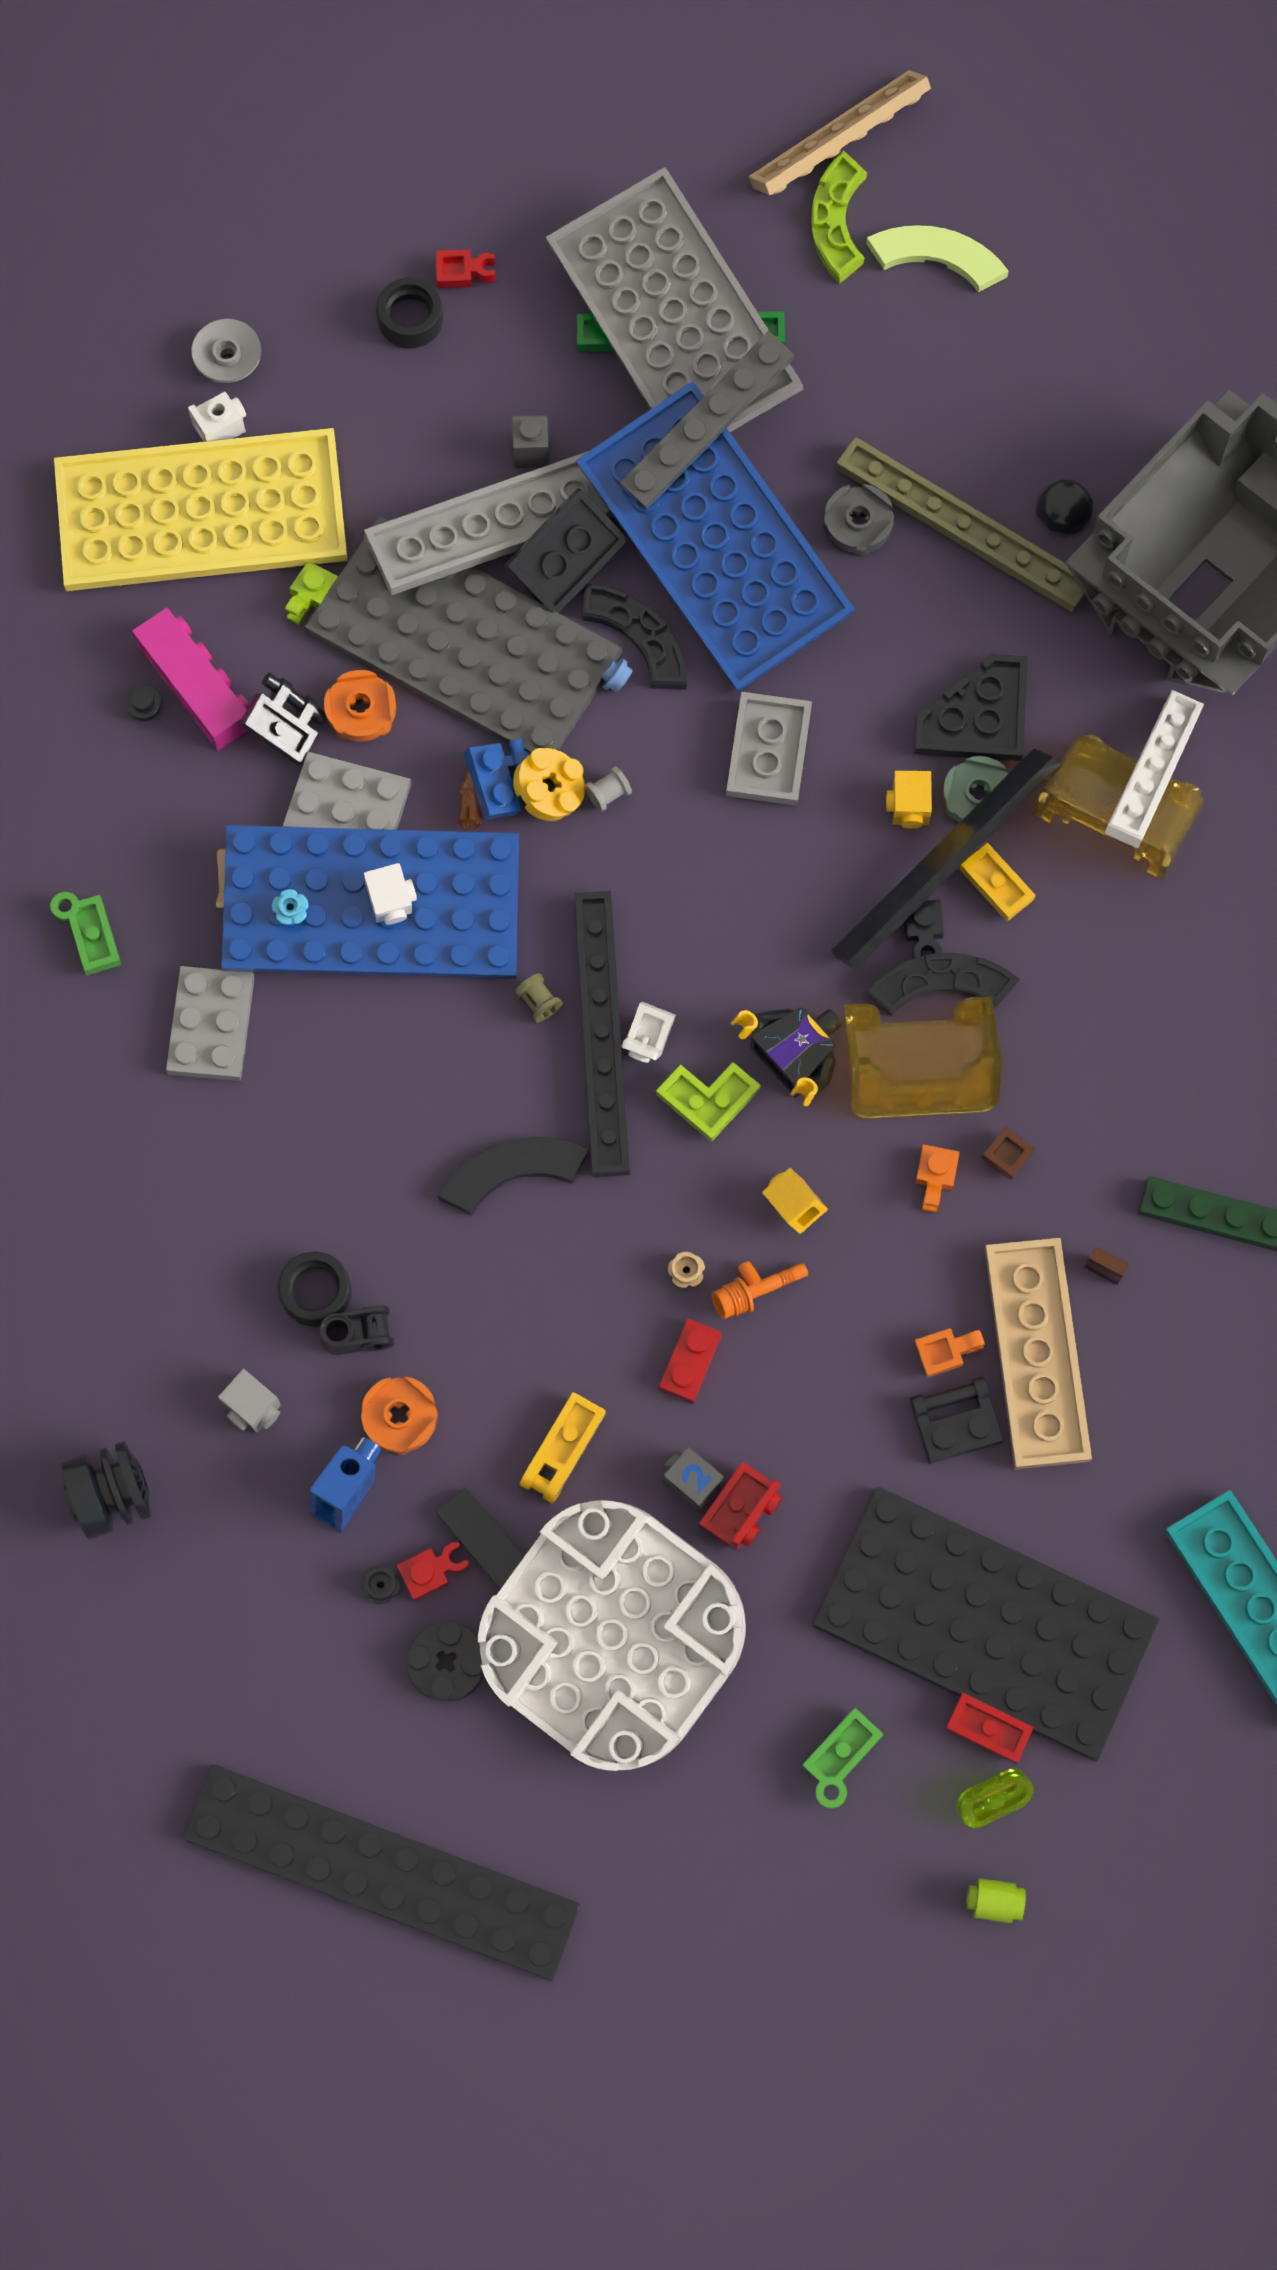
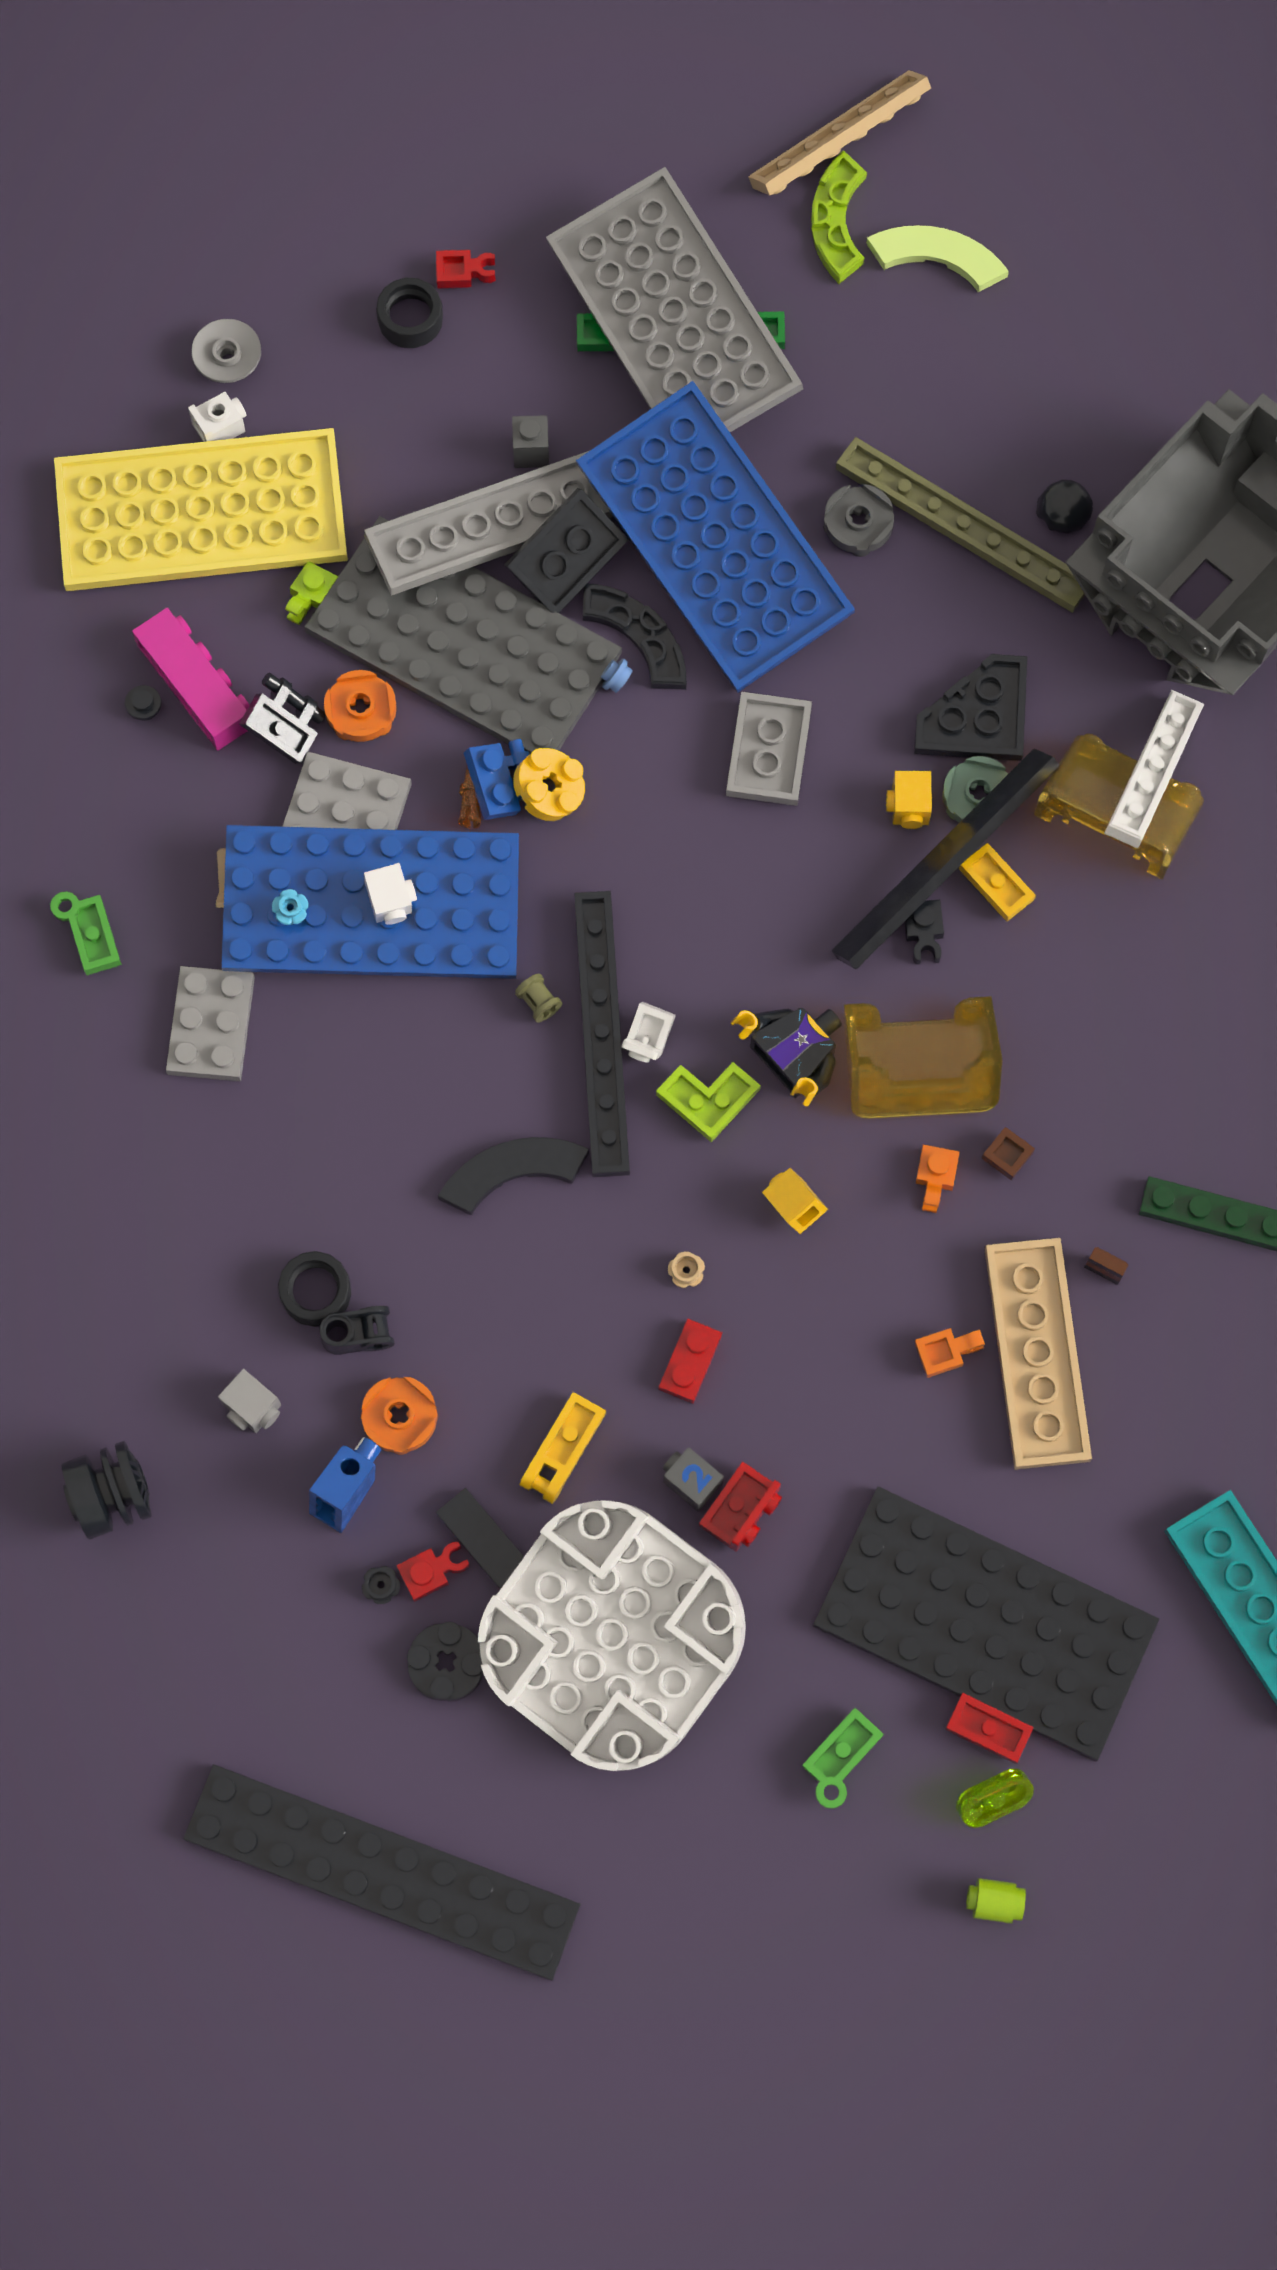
(608, 789): light grey bush -> none
(707, 420): dark grey plate -> none
(738, 1297): orange piece -> none
(939, 973): black tile -> none
(959, 1432): black plate -> none

